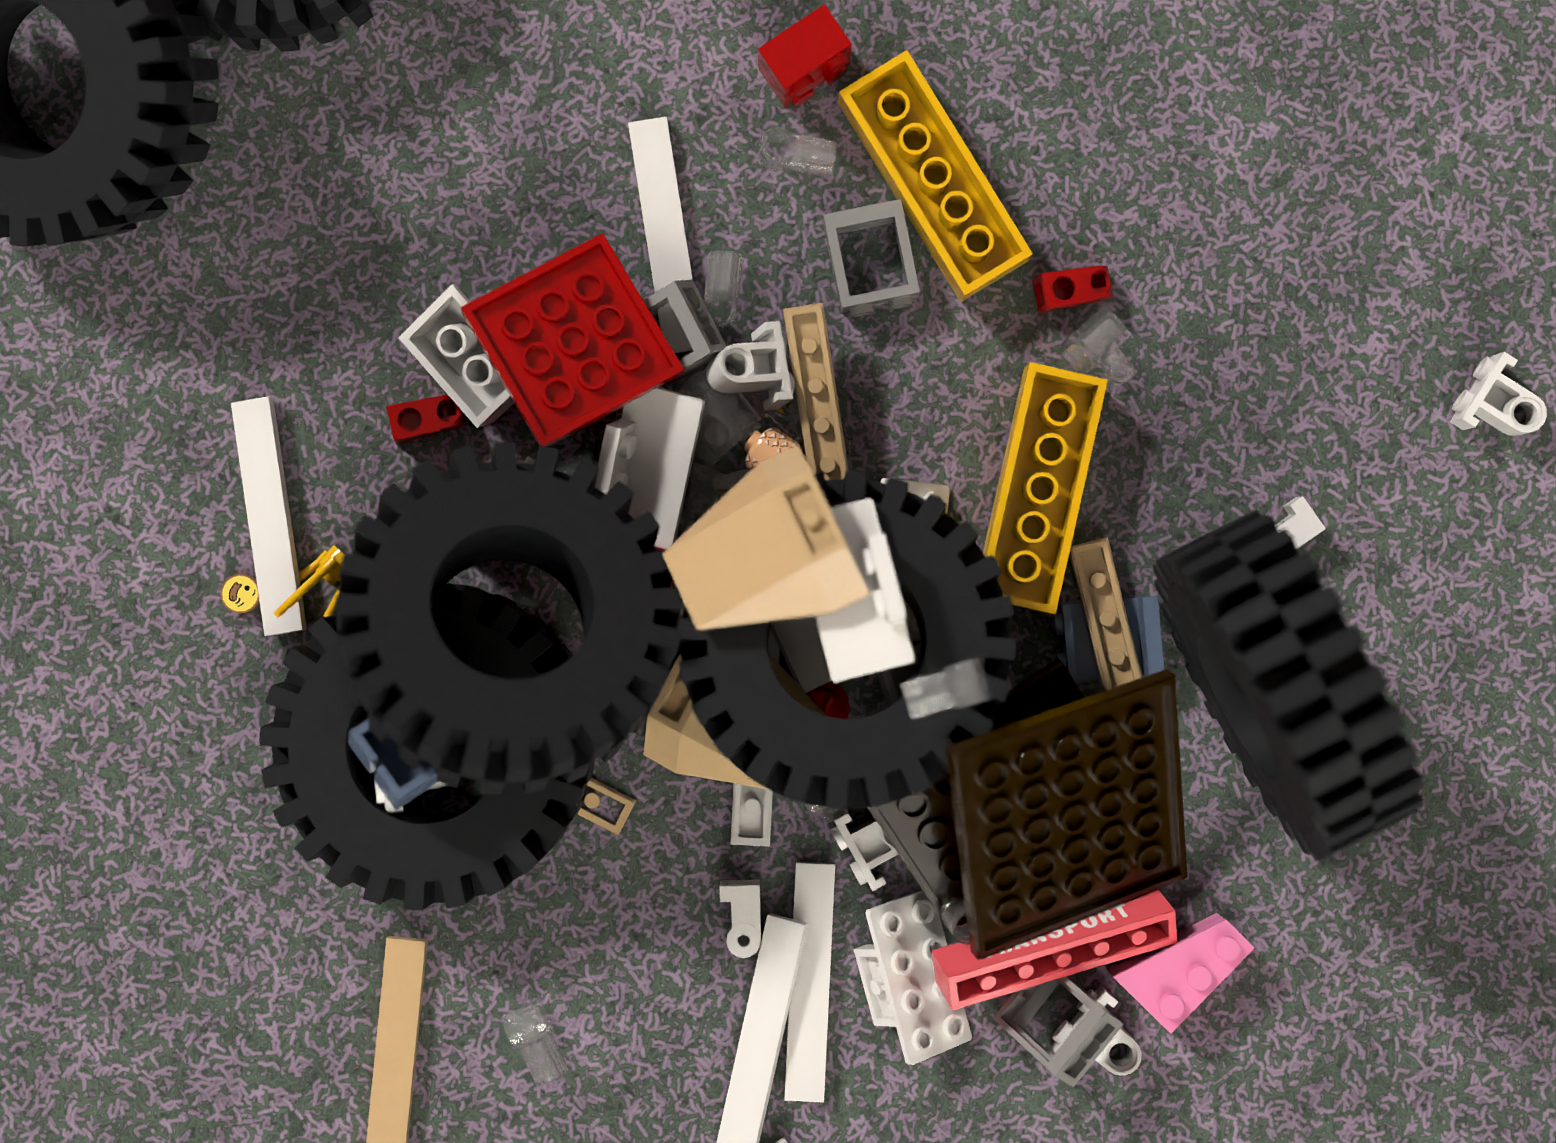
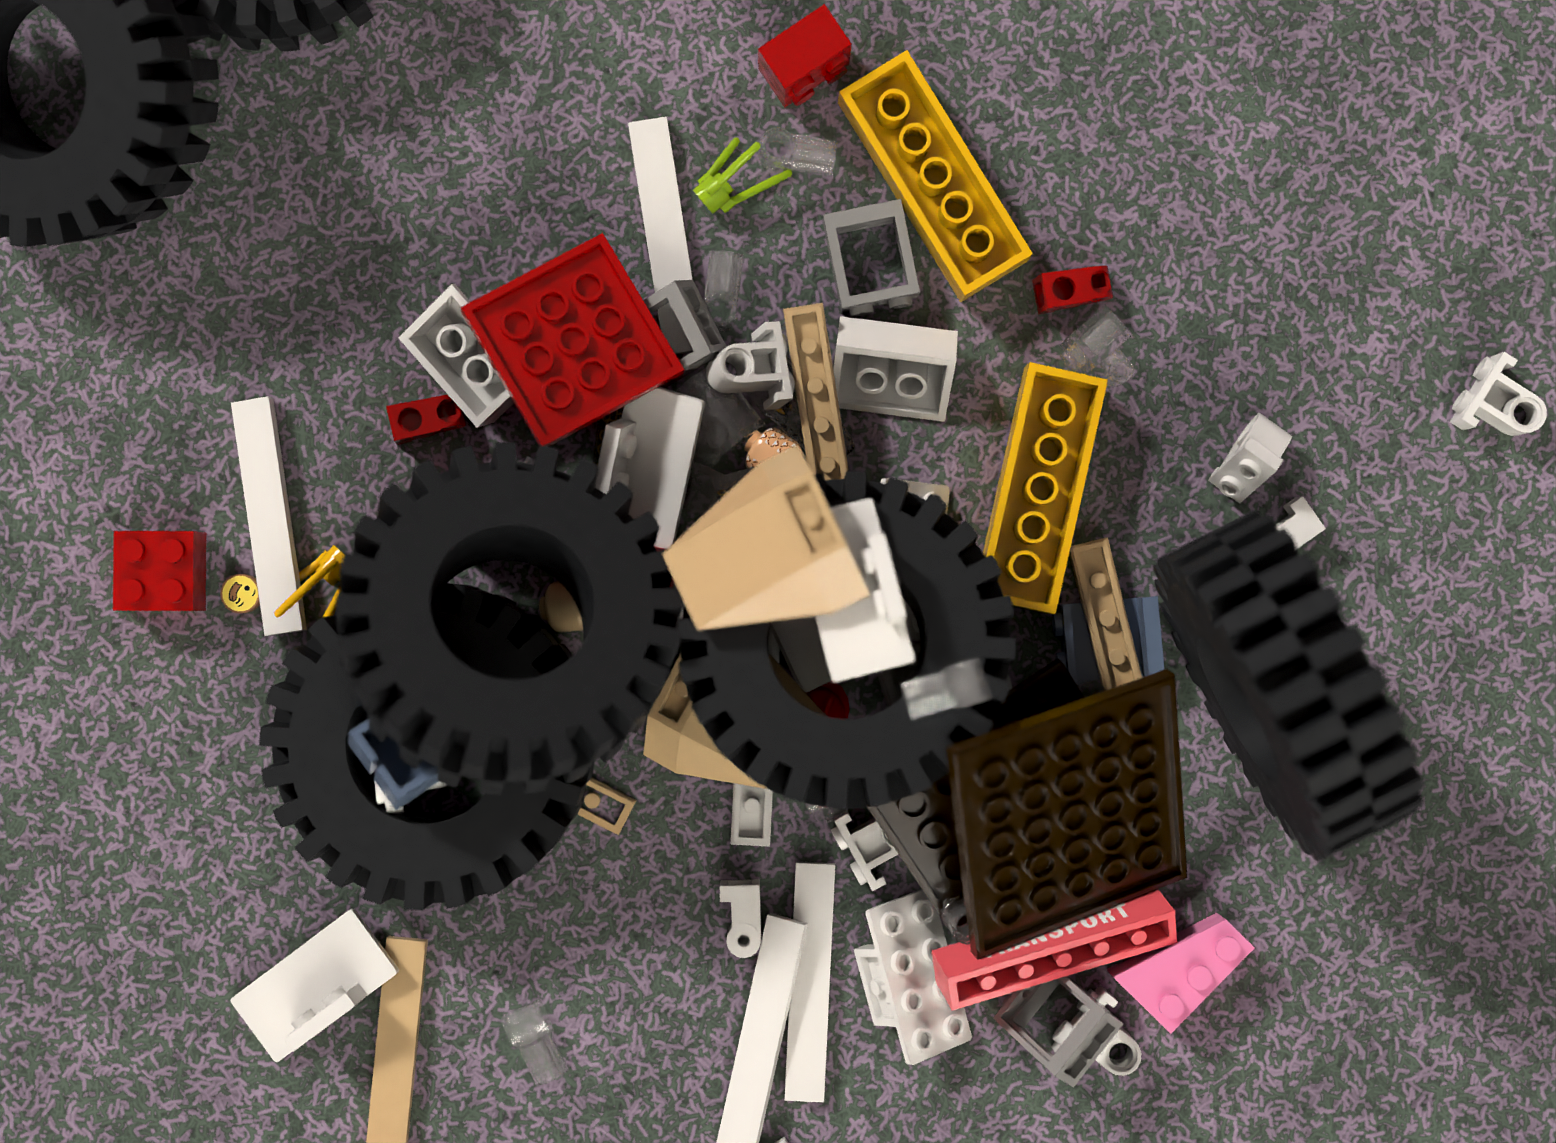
(159, 571): none -> red brick
(314, 985): none -> white bracket
(560, 609): none -> tan head
(714, 188): none -> lime plant
(894, 368): none -> white slope
(1251, 459): none -> white pin

